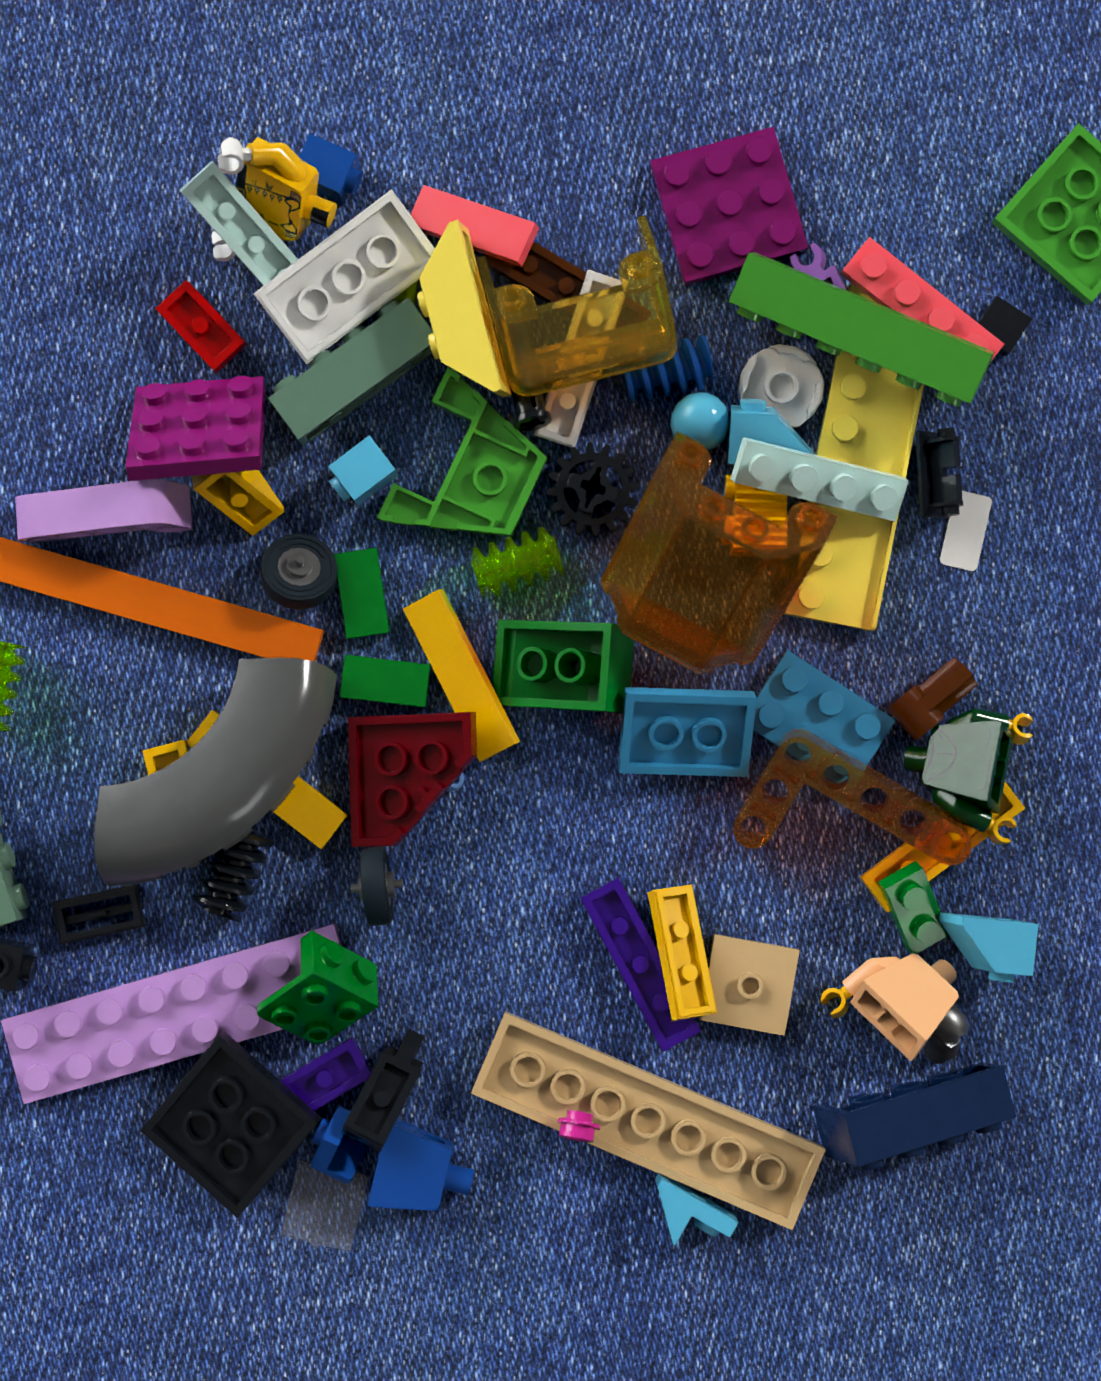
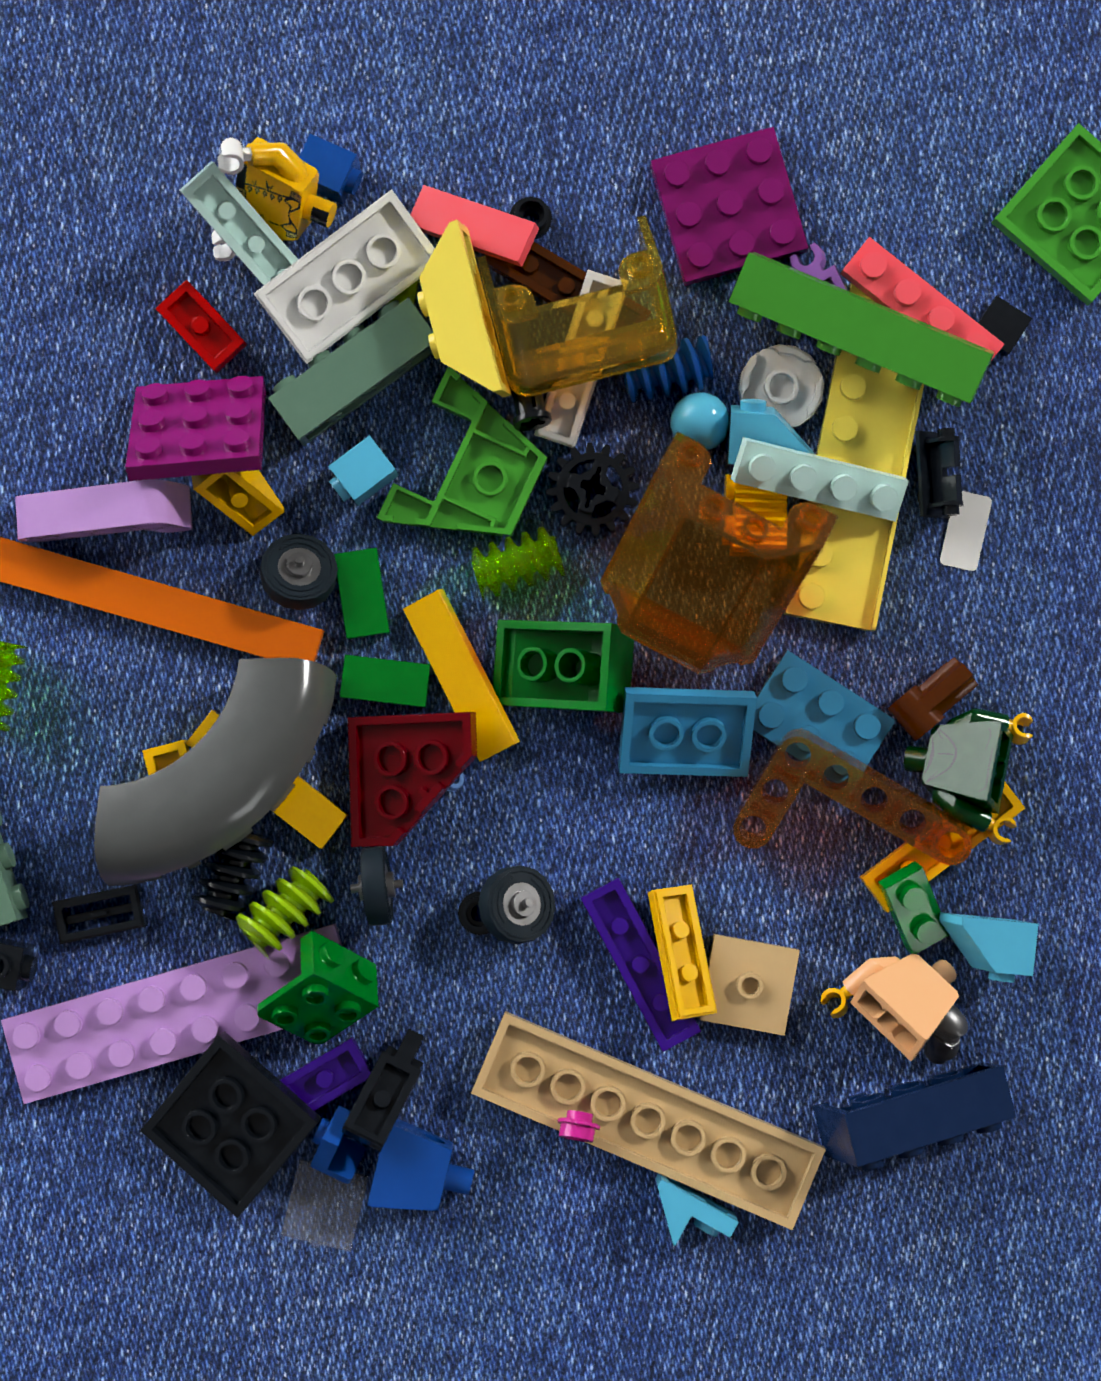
(283, 909): none -> lime piece
(465, 915): none -> black plate
(516, 904): none -> black wheel
(537, 208): none -> black plate

